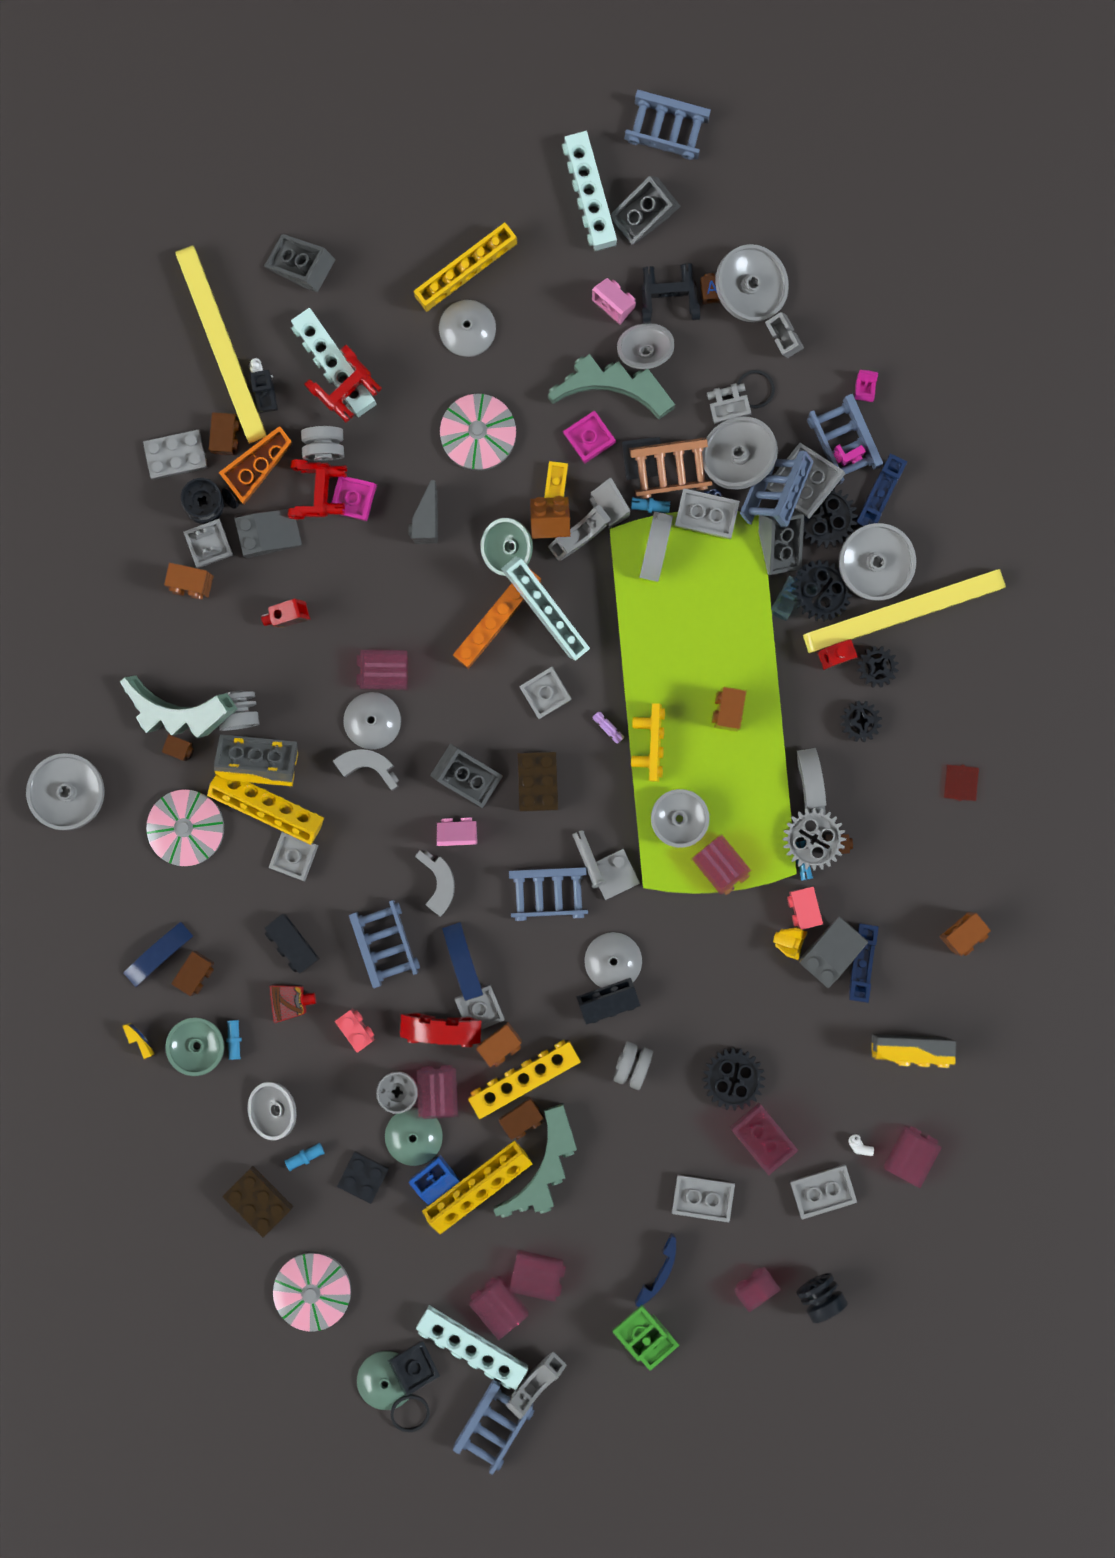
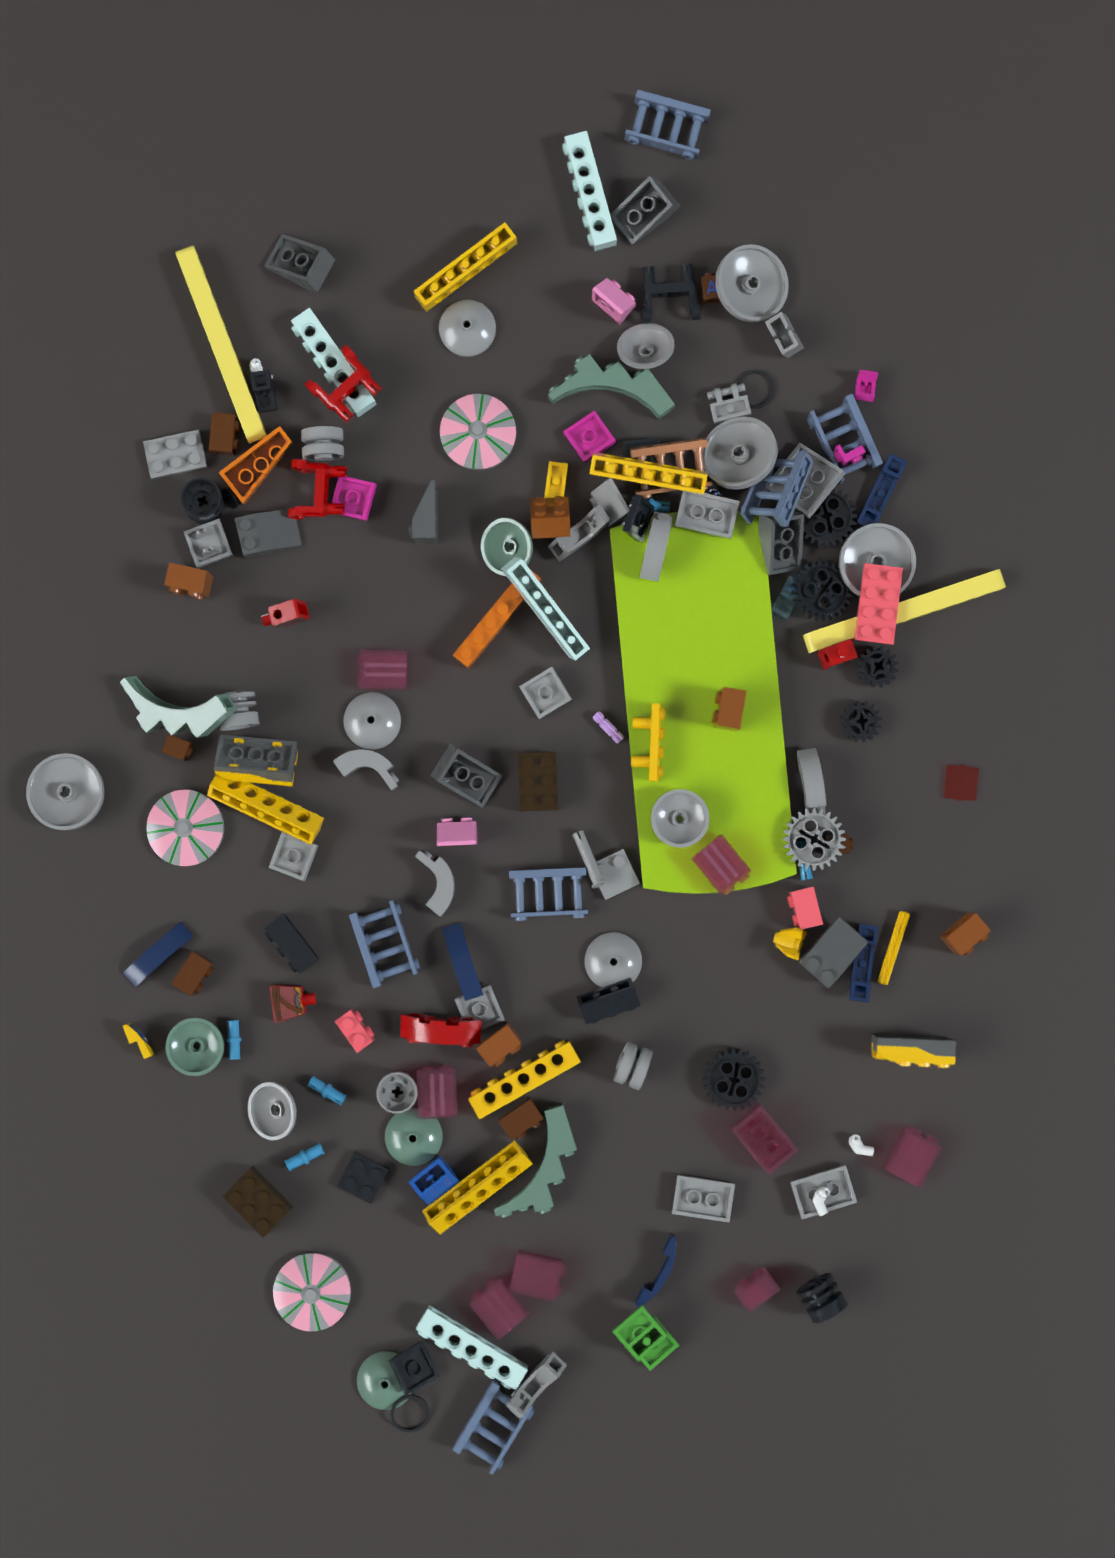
(327, 1090): none -> dark azure pin
(638, 518): none -> black plate
(648, 473): none -> yellow brick
(819, 1198): none -> white arm
(878, 604): none -> coral plate
(893, 948): none -> yellow axle

